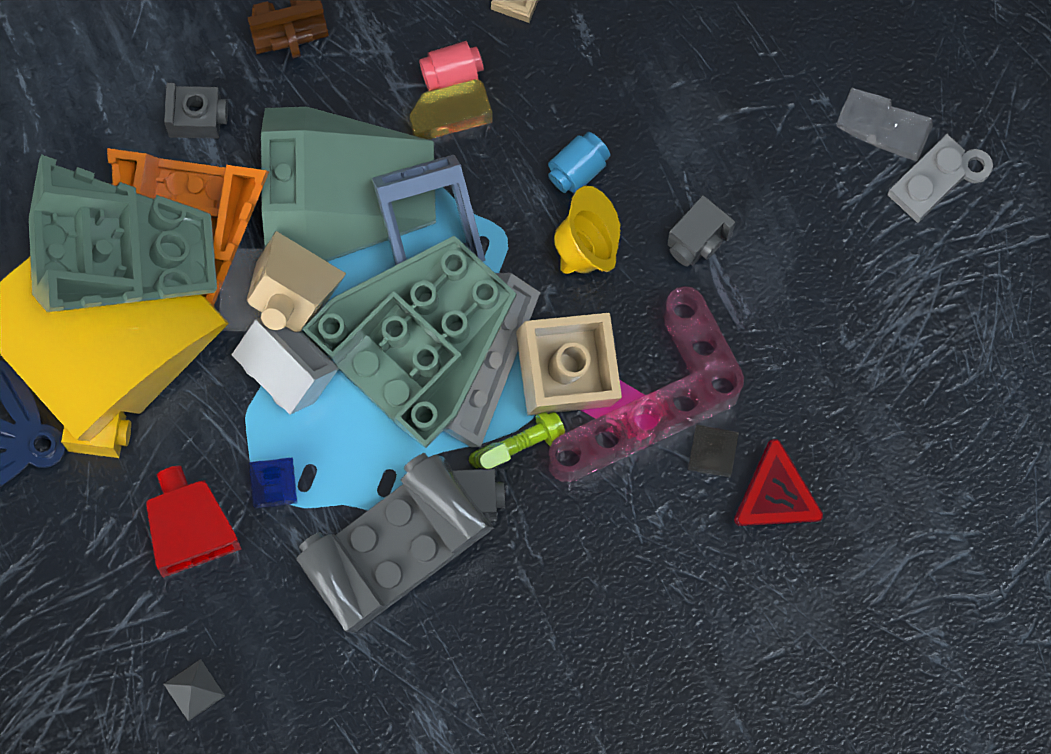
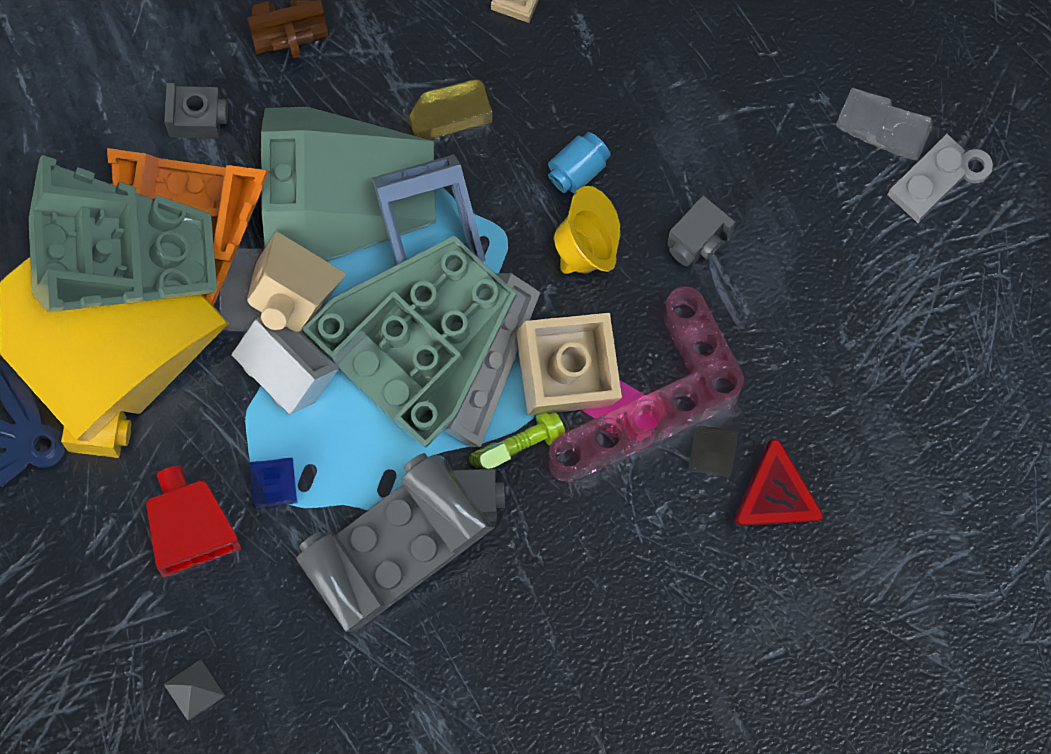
(451, 66): coral brick -> none

